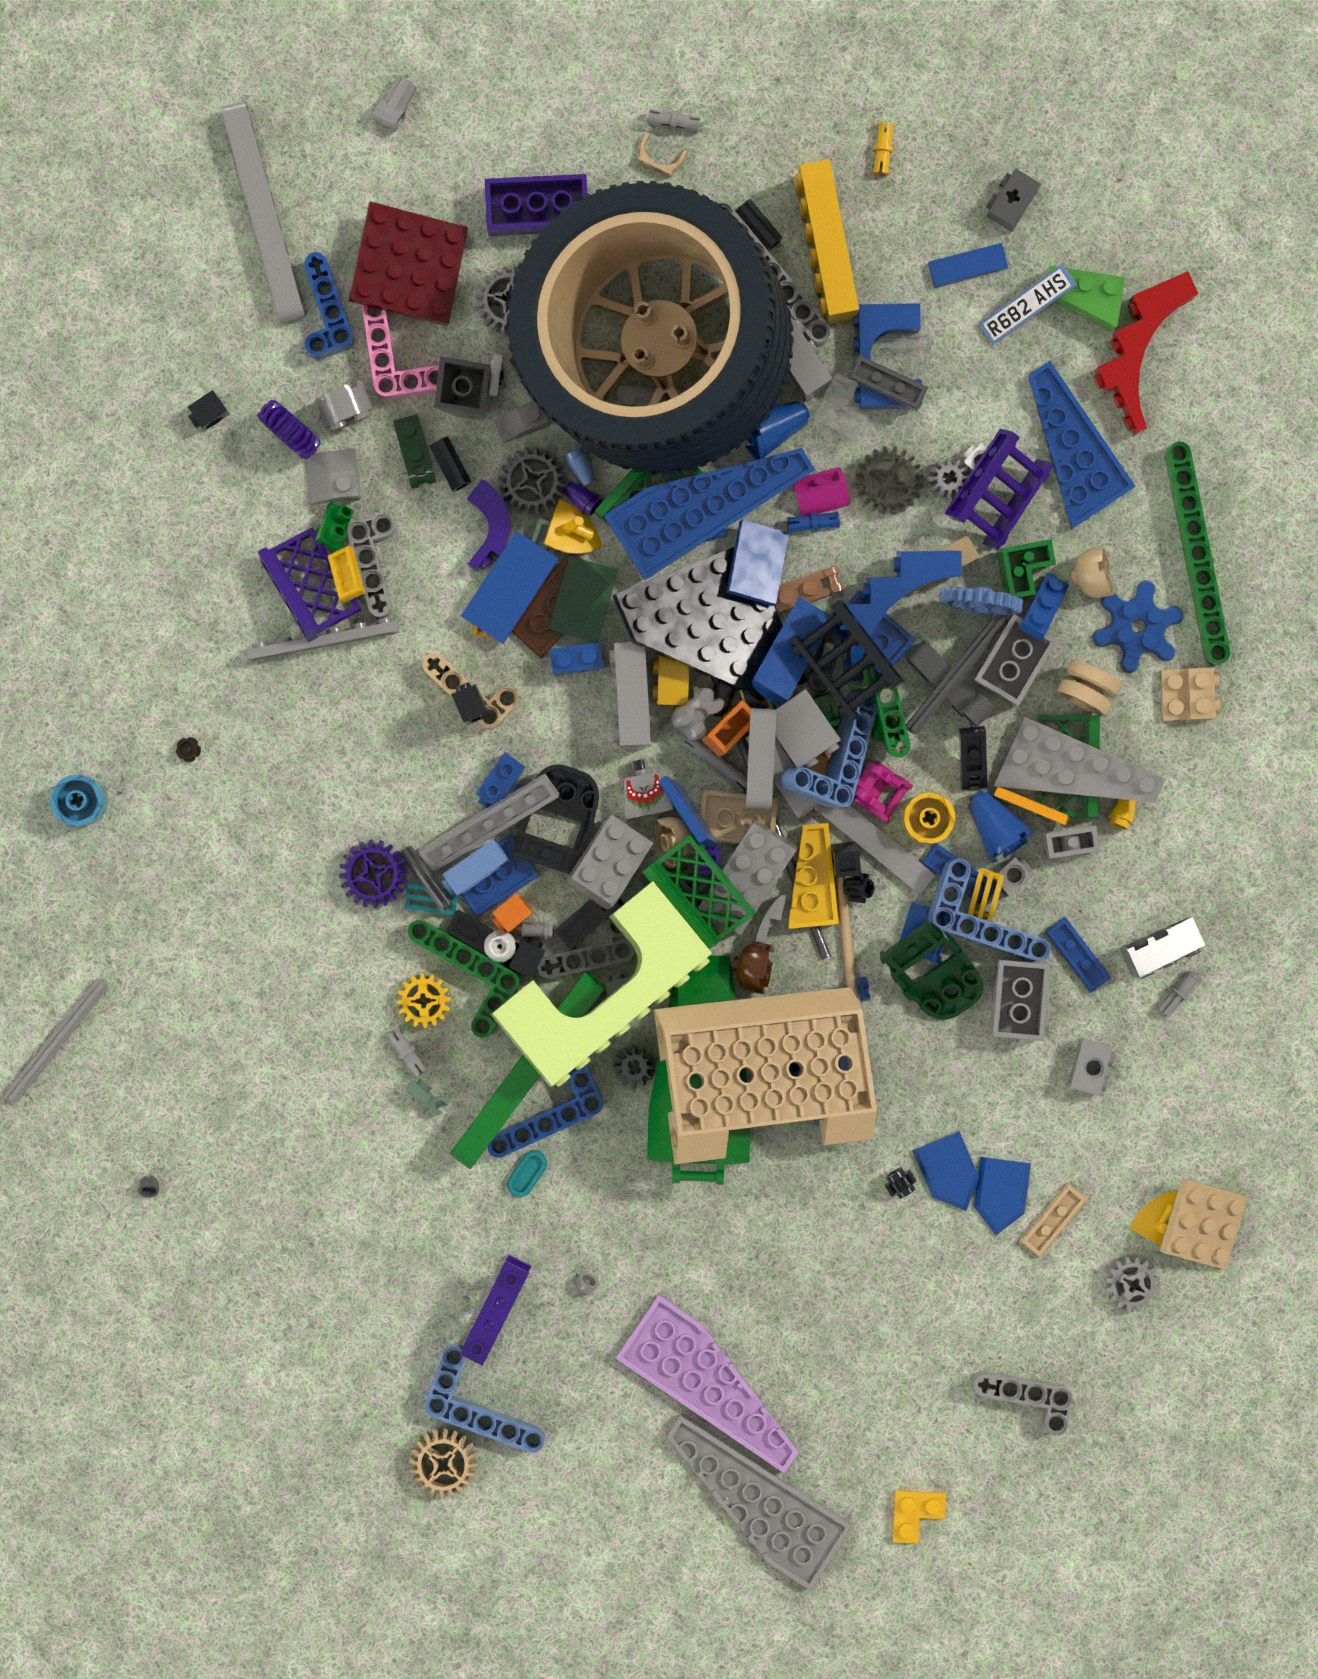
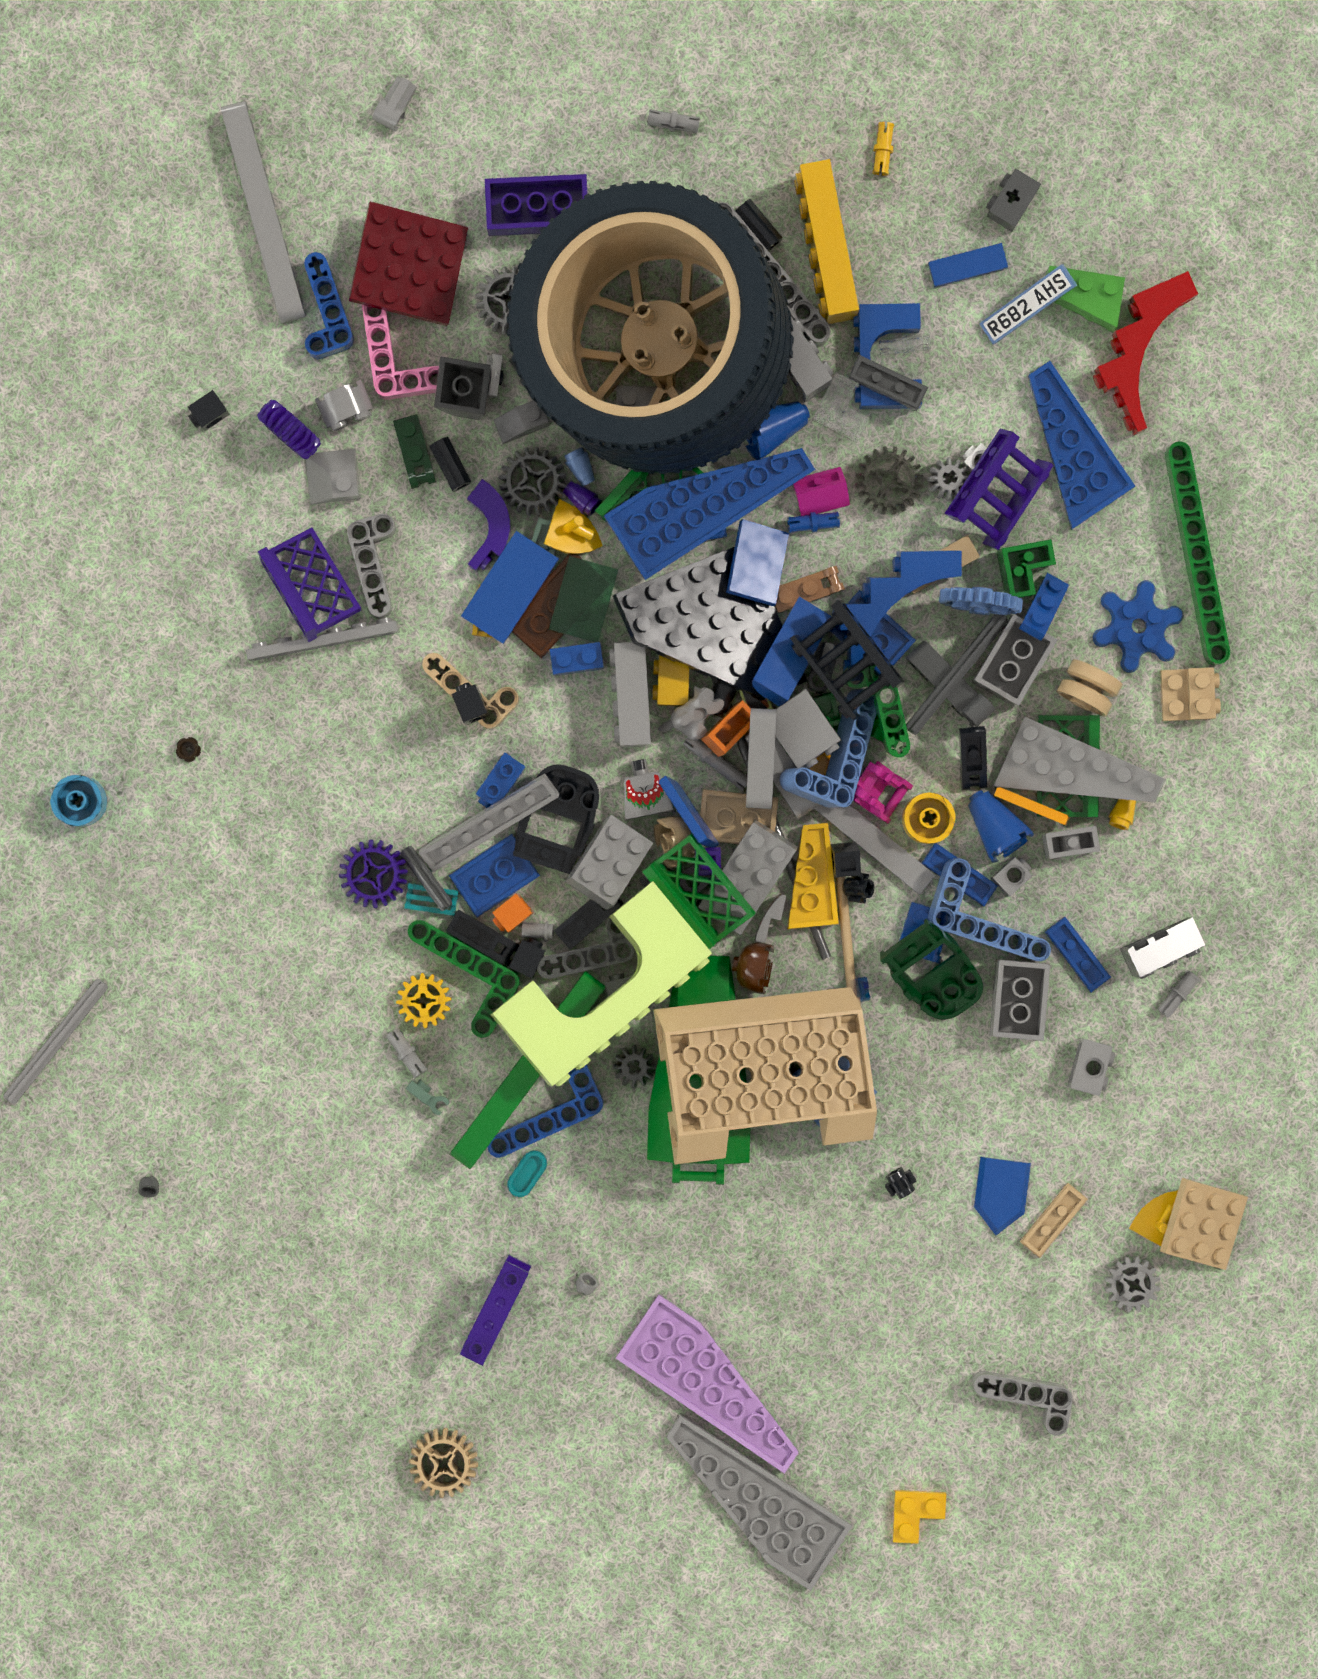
(334, 526): green hips -> none
(346, 574): yellow plate -> none
(475, 868): medium blue window -> none
(475, 1411): medium blue beam -> none
(508, 946): white plate -> none
(666, 170): tan cap -> none
(948, 1170): blue tile -> none
(981, 912): yellow tile -> none
(1093, 573): tan cylinder -> none

